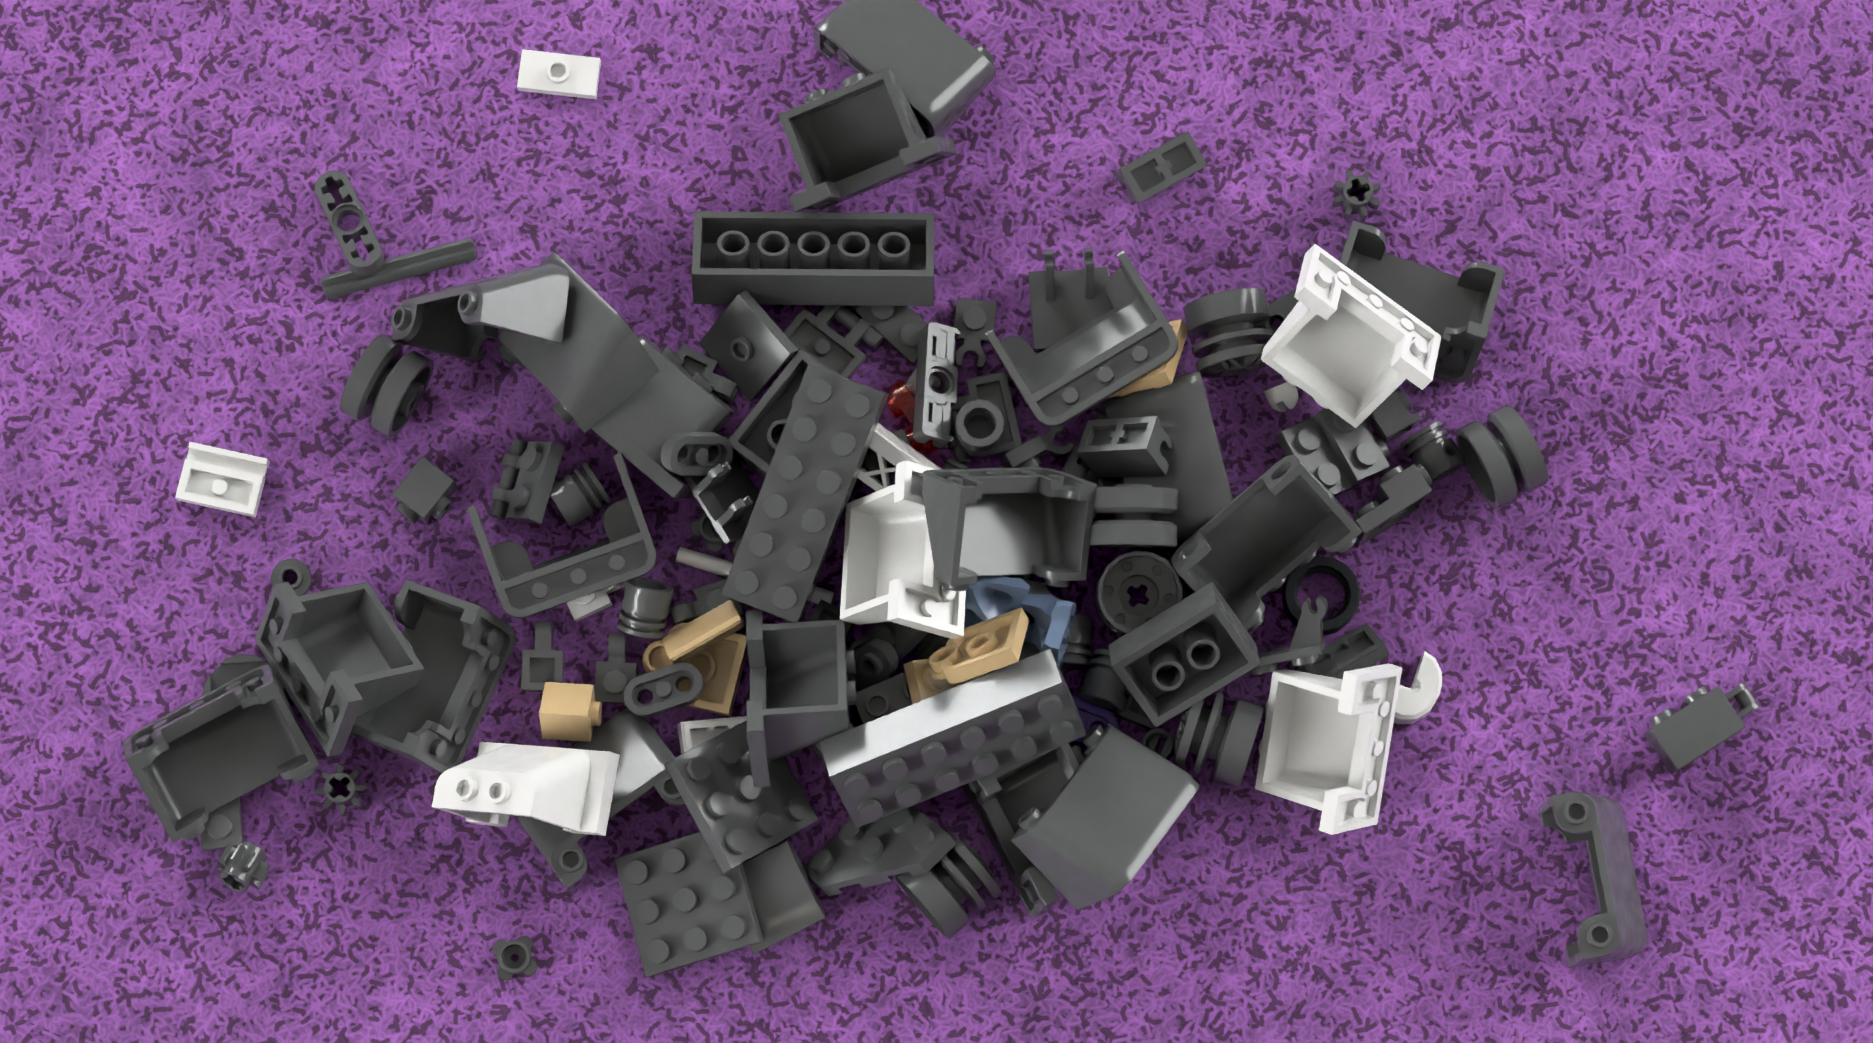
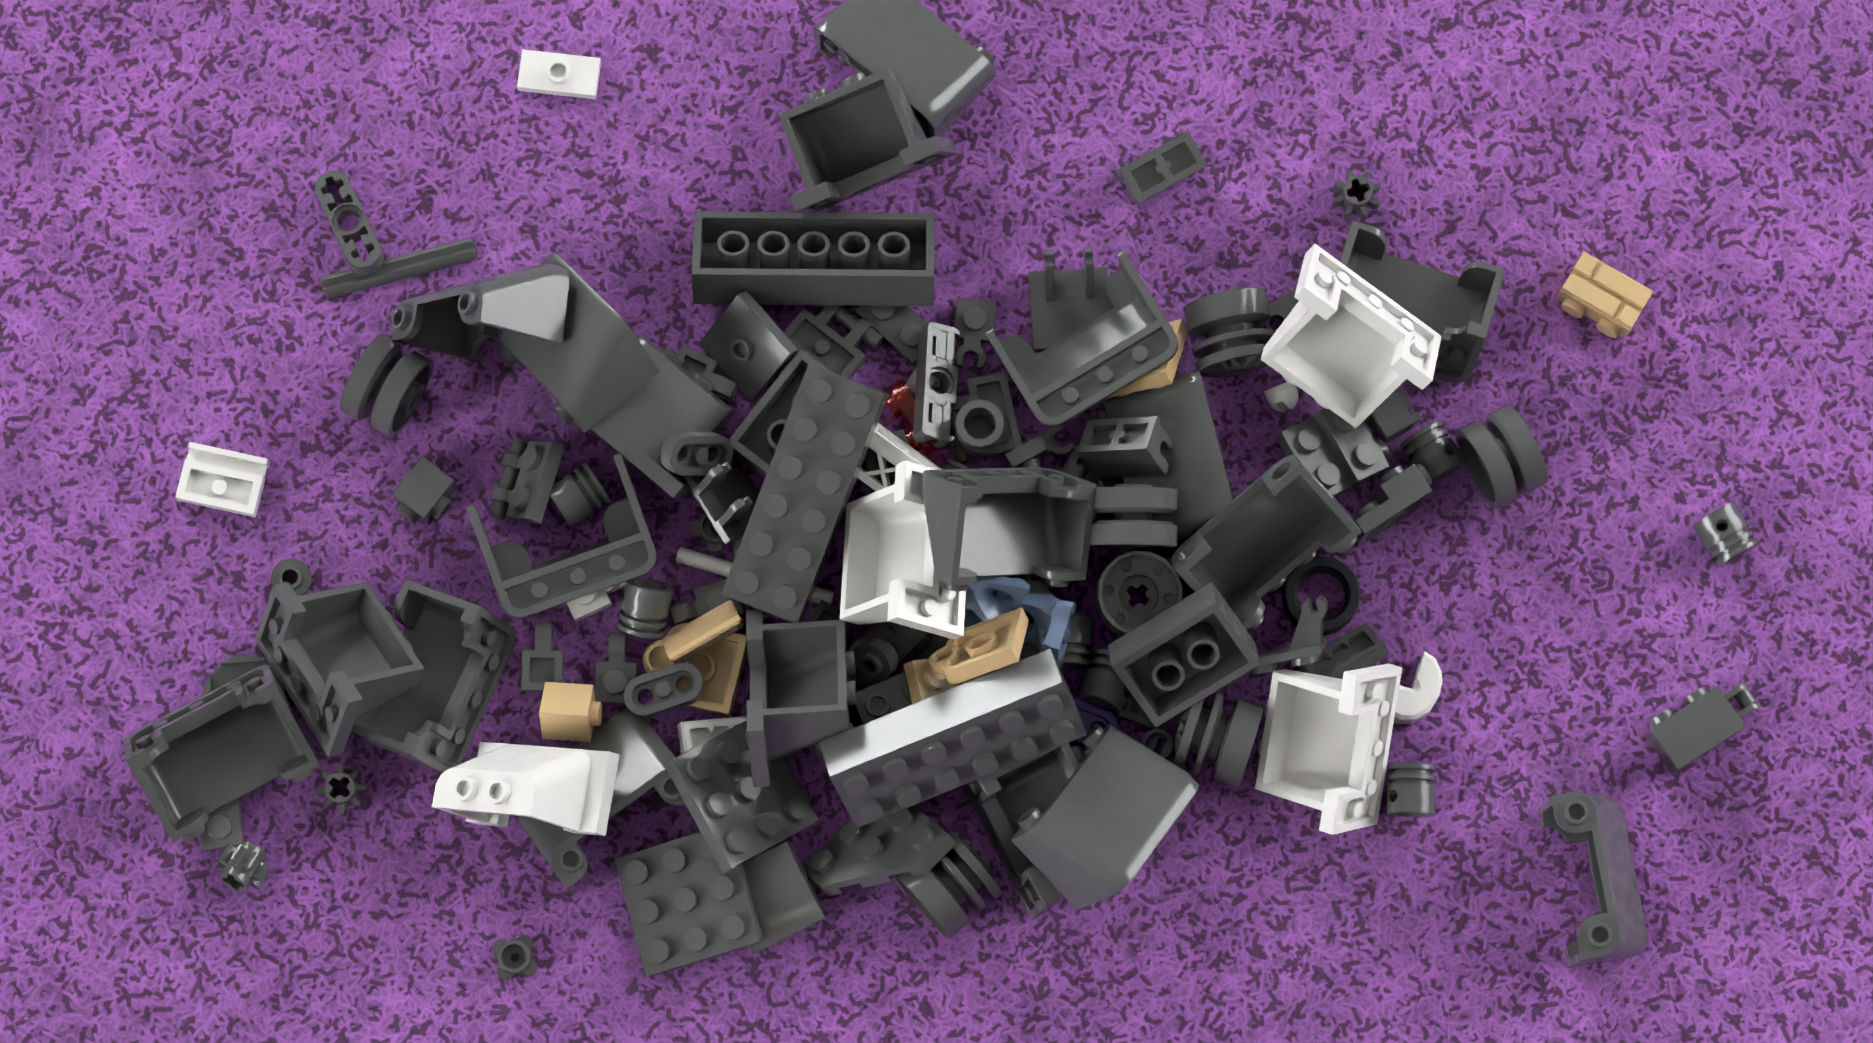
(1411, 790): none -> dark grey piece
(1603, 296): none -> tan brick
(1729, 543): none -> dark grey piece

